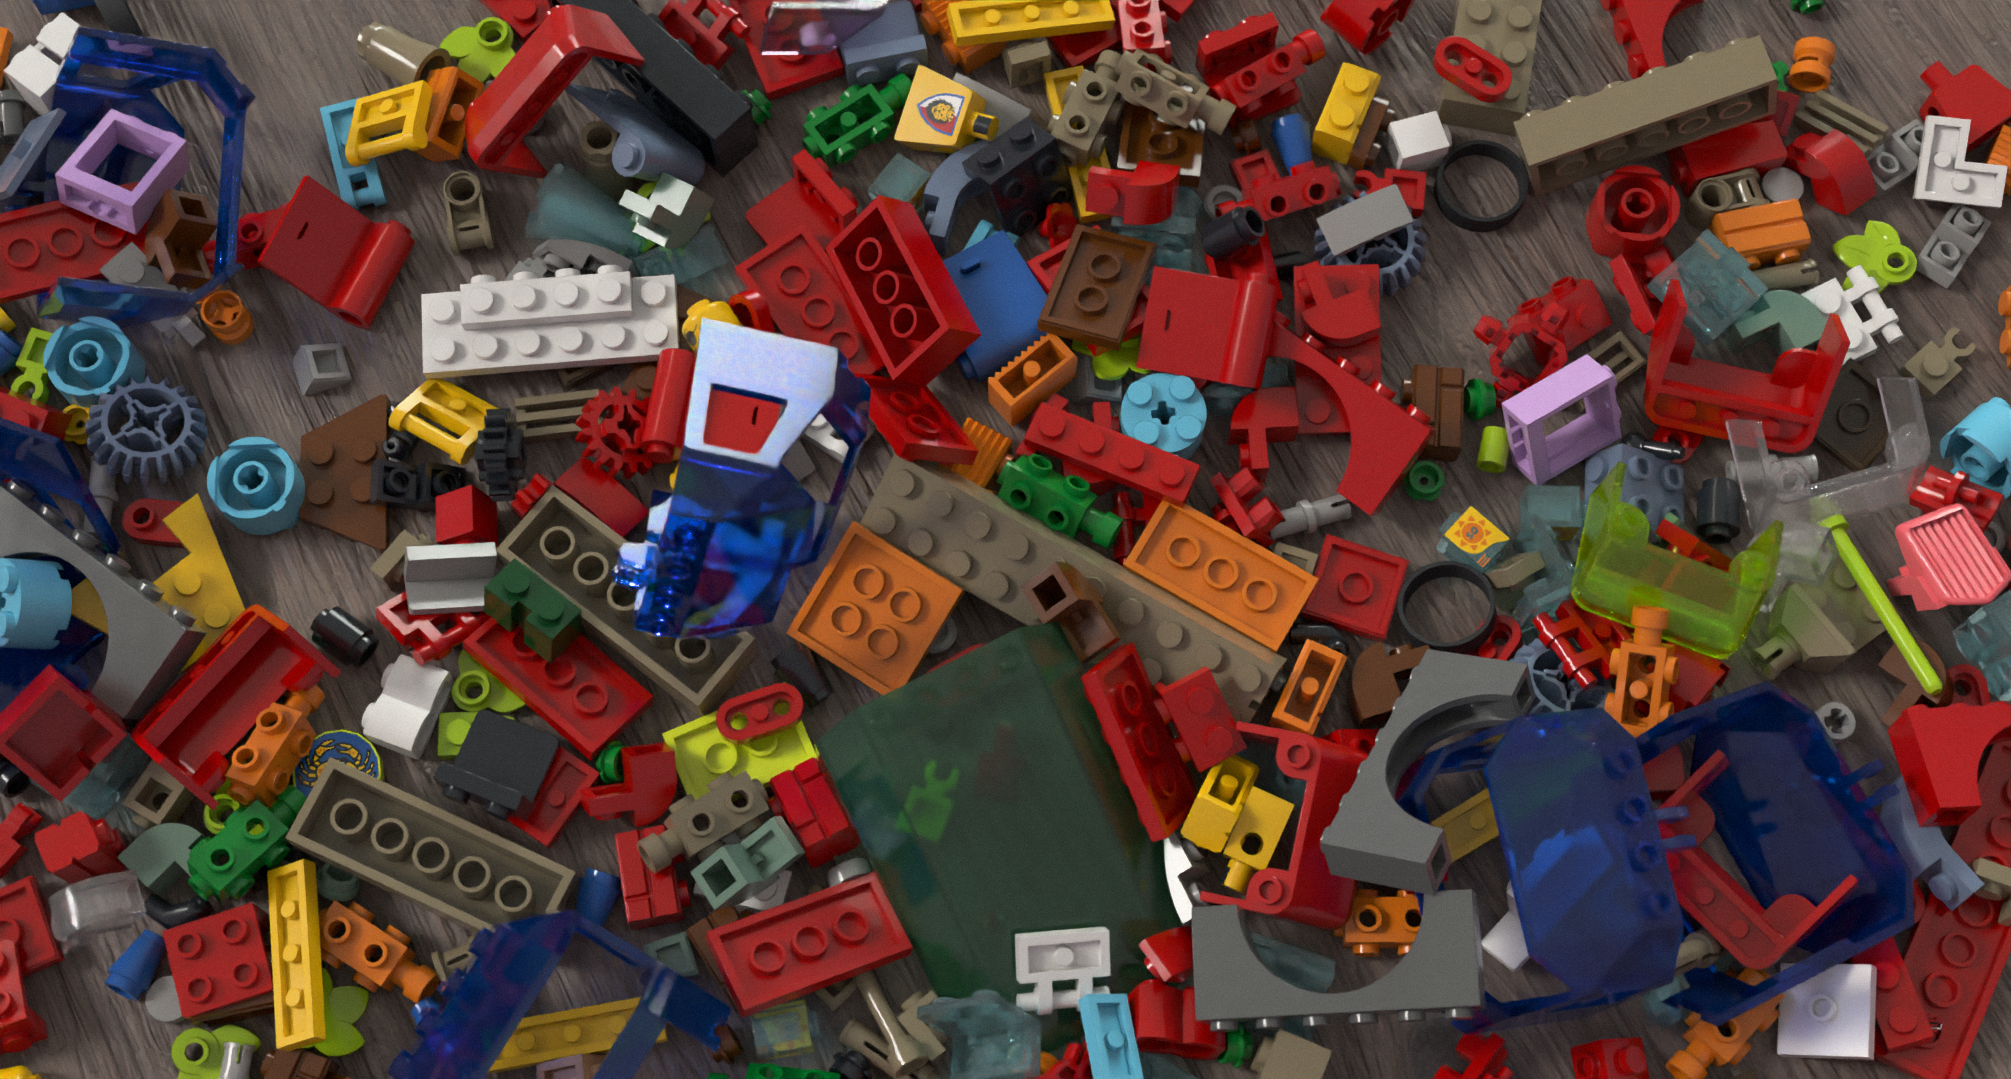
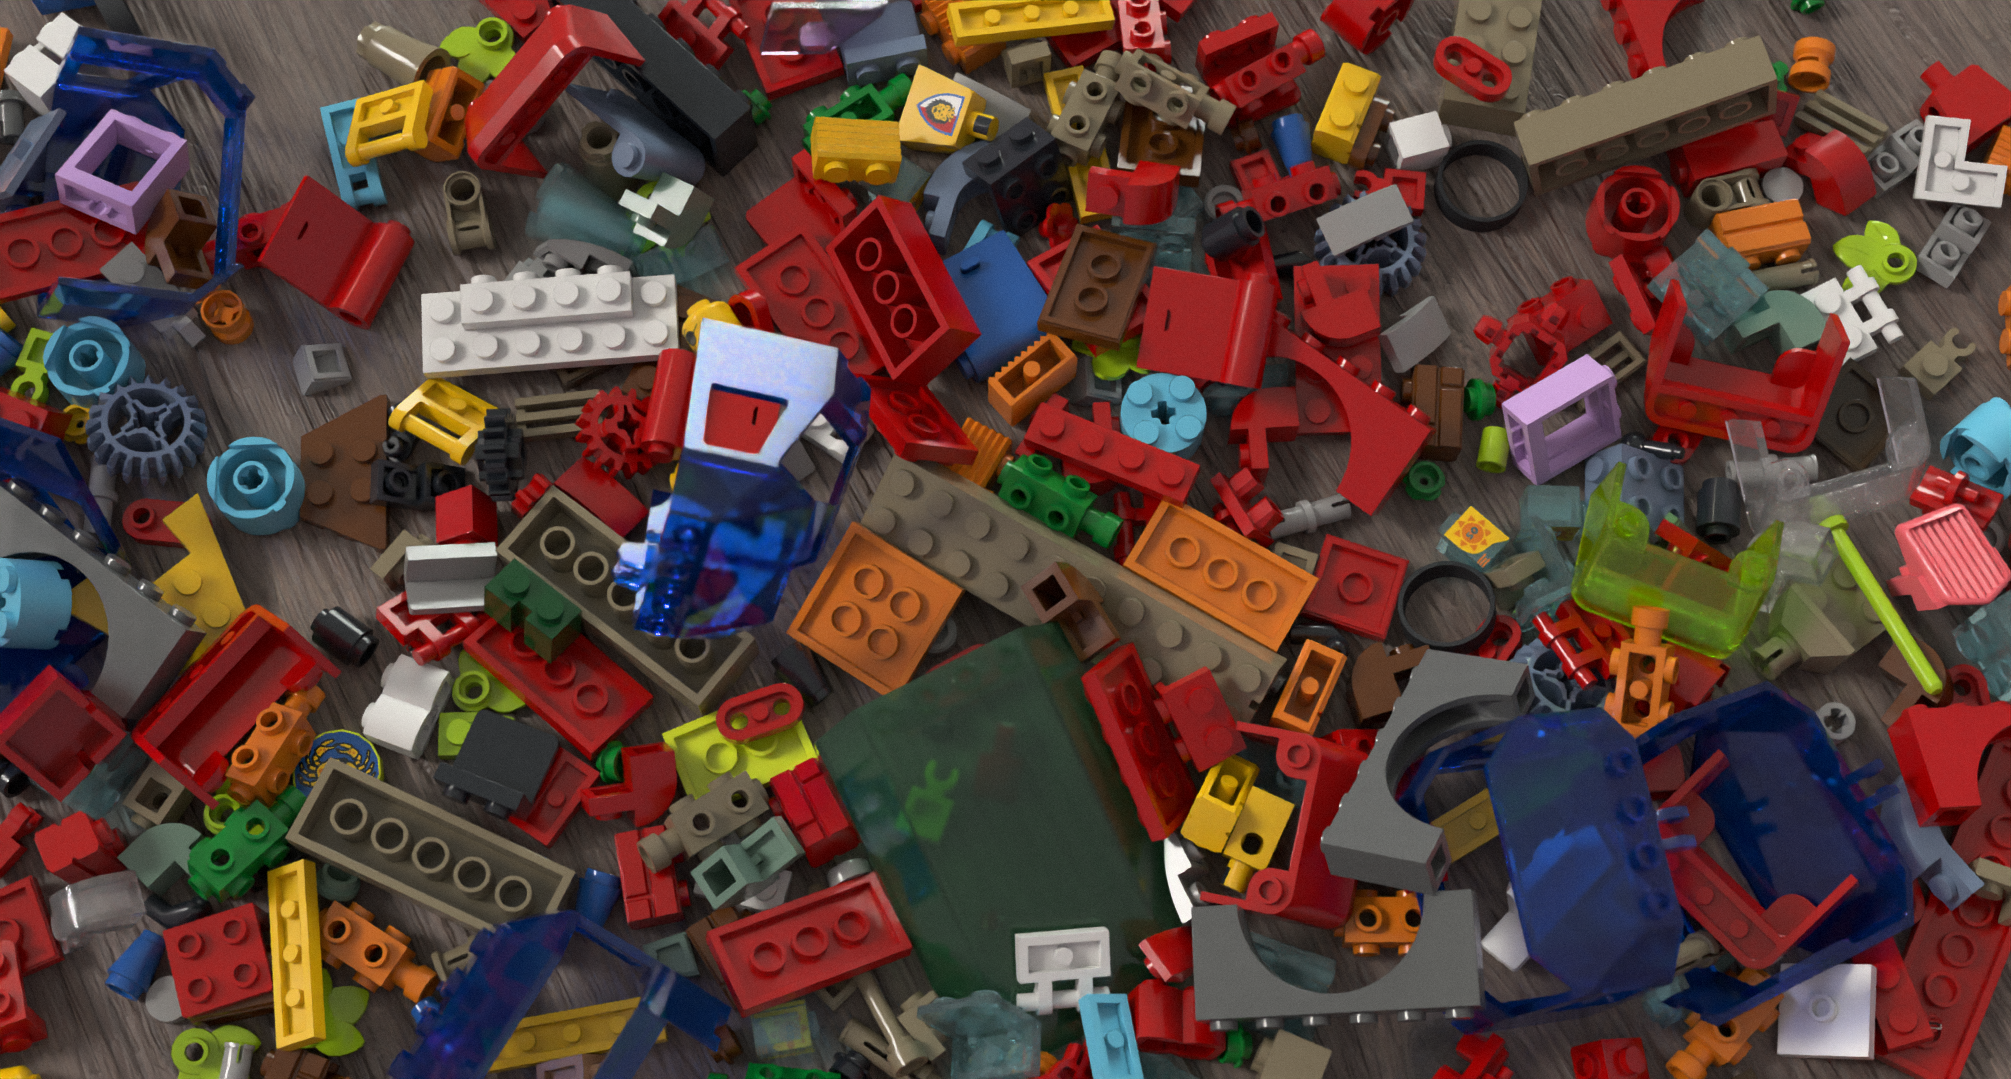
(855, 150): none -> yellow brick
(1415, 335): none -> light grey slope

